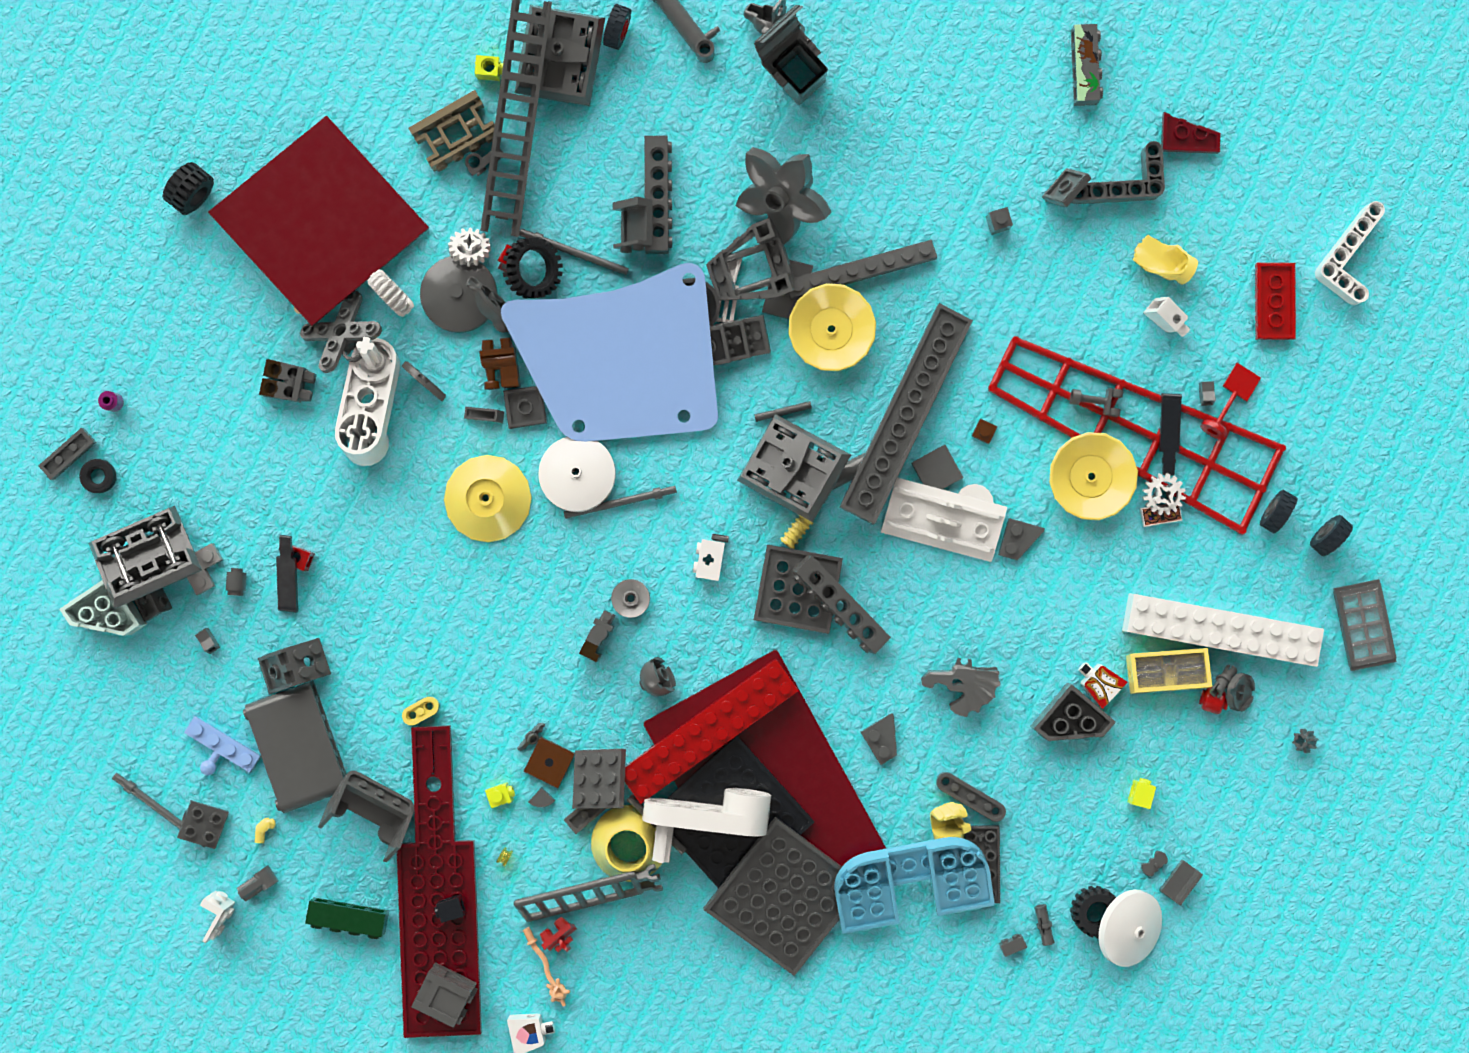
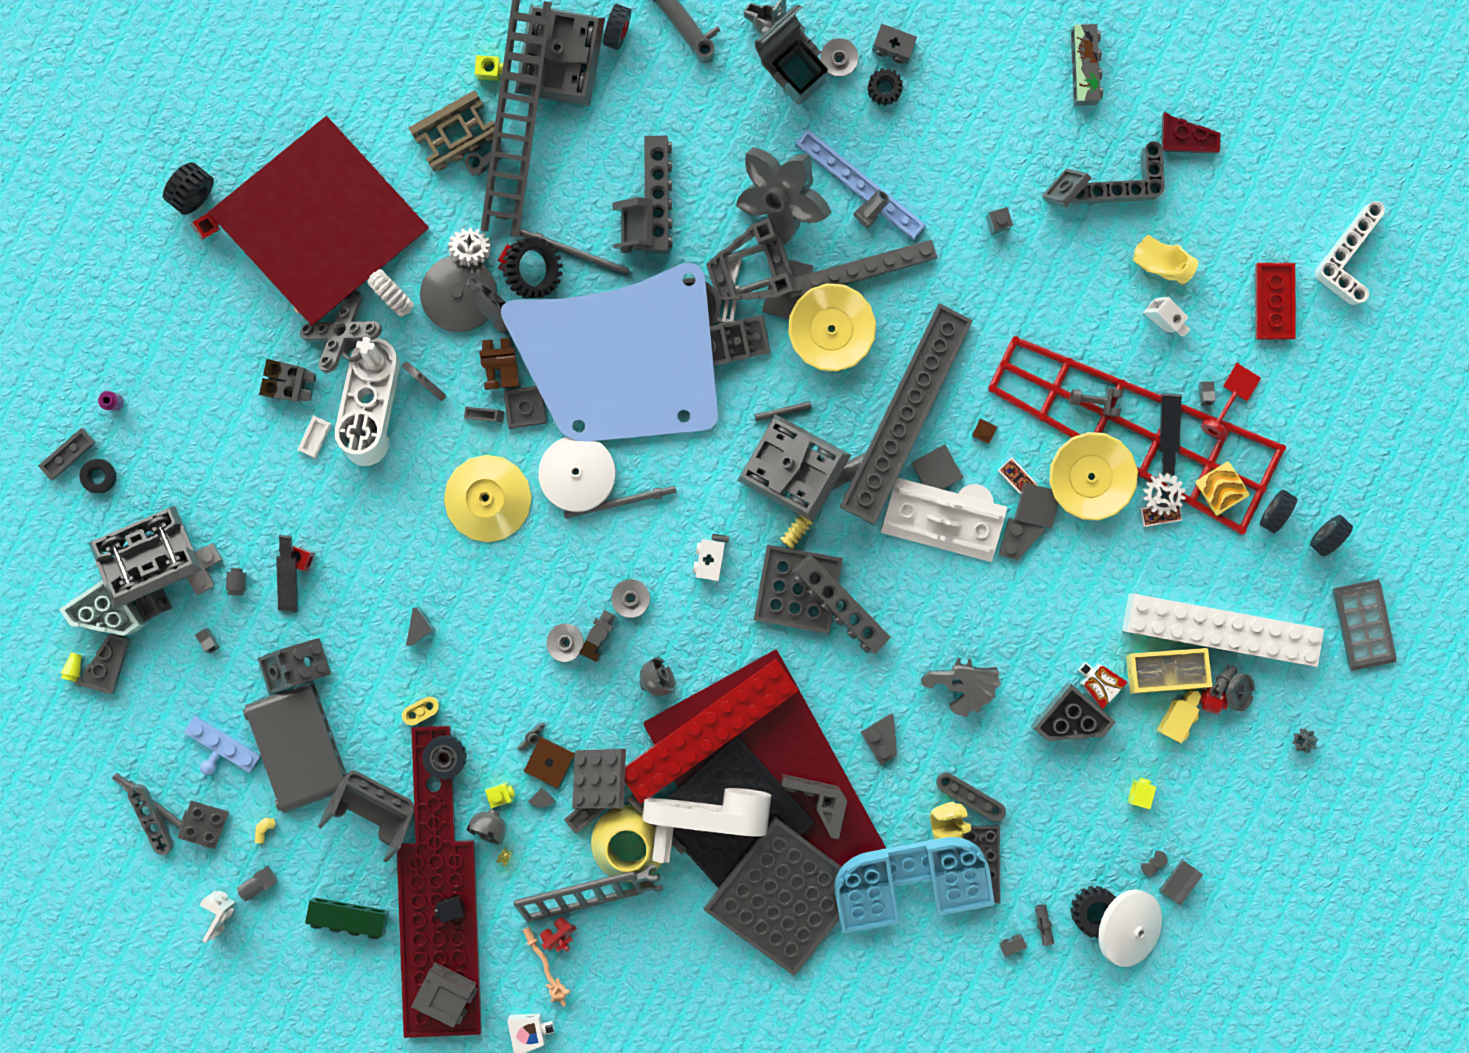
(72, 668): none -> neon yellow cone
(106, 666): none -> dark grey wing
(147, 820): none -> dark grey beam
(205, 226): none -> red brick
(314, 436): none -> white tile
(419, 626): none -> dark grey slope
(452, 748): none -> black wheel
(488, 826): none -> dark grey cylinder
(556, 642): none -> light grey dish
(830, 812): none -> dark grey bracket
(839, 48): none -> light grey dish
(858, 183): none -> light blue tile
(868, 212): none -> dark grey piece
(887, 36): none -> dark grey brick
(890, 76): none -> black tyre
(1015, 475): none -> tile
(1036, 506): none -> dark grey tile
(1180, 717): none -> light yellow hinge
(1222, 488): none -> slope

